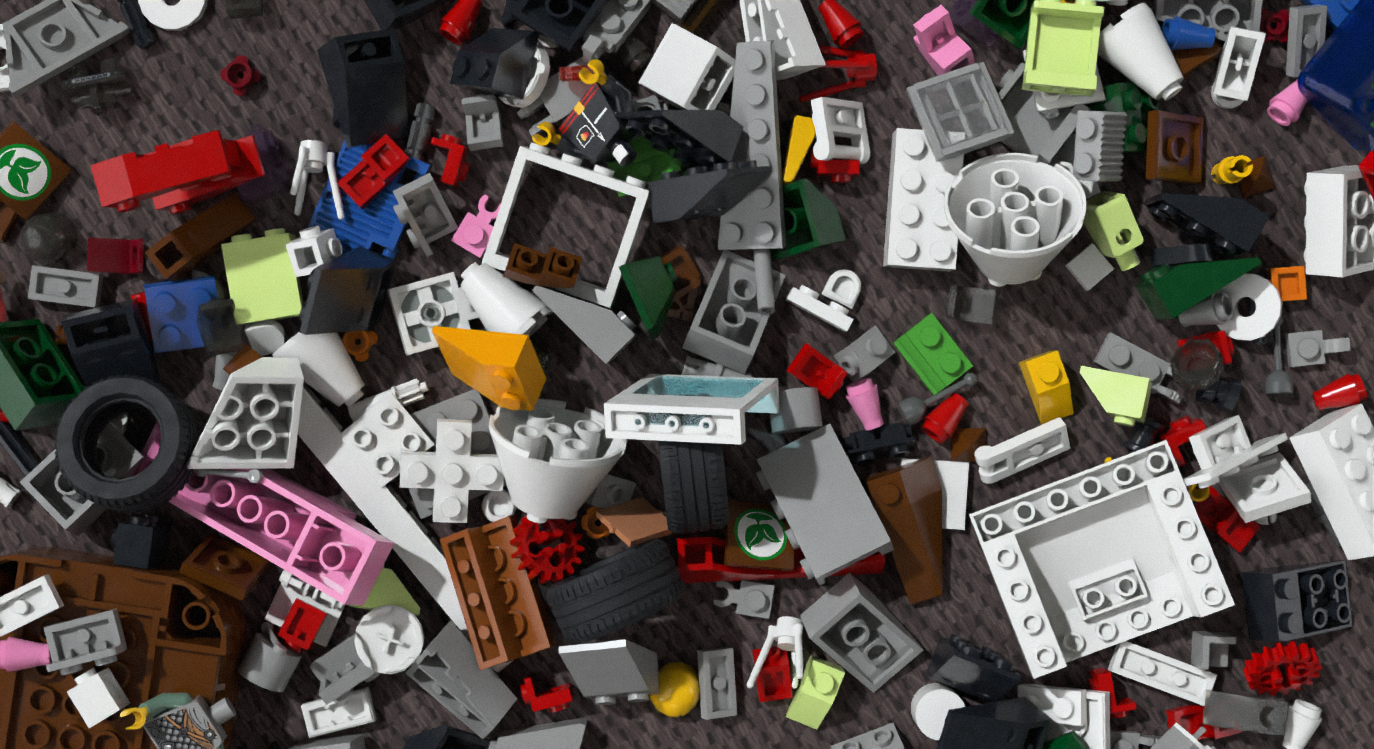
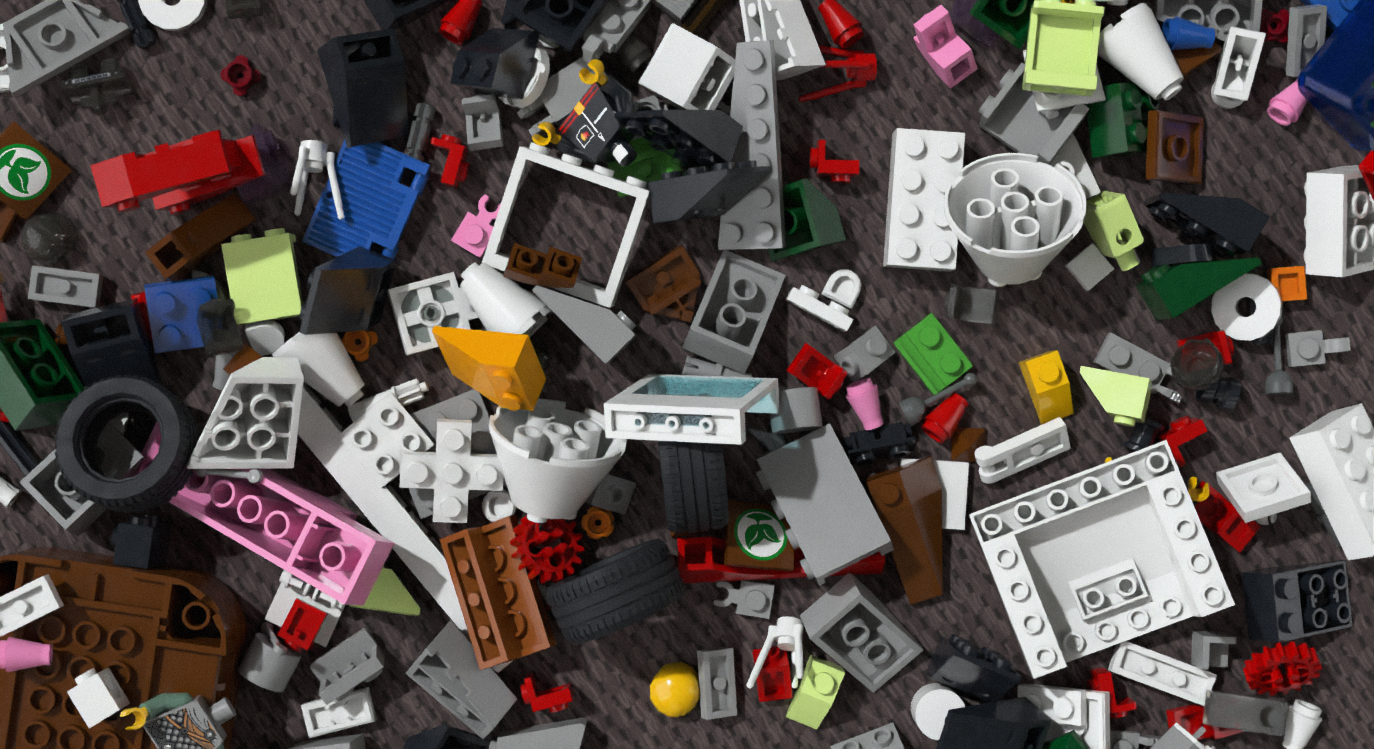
(84, 640): light grey bracket -> none
(115, 255): dark red bracket -> none
(225, 566): reddish brown tile -> none
(313, 249): white brick -> none
(375, 171): red slope -> none
(389, 639): white tile -> none
(425, 211): light grey bracket -> none
(571, 73): clear red tile -> none
(612, 670): light grey slope -> none
(634, 521): nougat piece -> none
(651, 290): dark green slope -> none
(764, 281): light grey piece -> none
(800, 140): yellow slope -> none
(840, 119): white plate -> none
(960, 111): clear piece -> none
(1099, 145): light grey brick -> none
(1210, 311): light grey cone -> none
(1224, 448): white bracket -> none
(1236, 164): yellow pin -> none
(1258, 180): reddish brown slope -> none
(1340, 393): red cone -> none

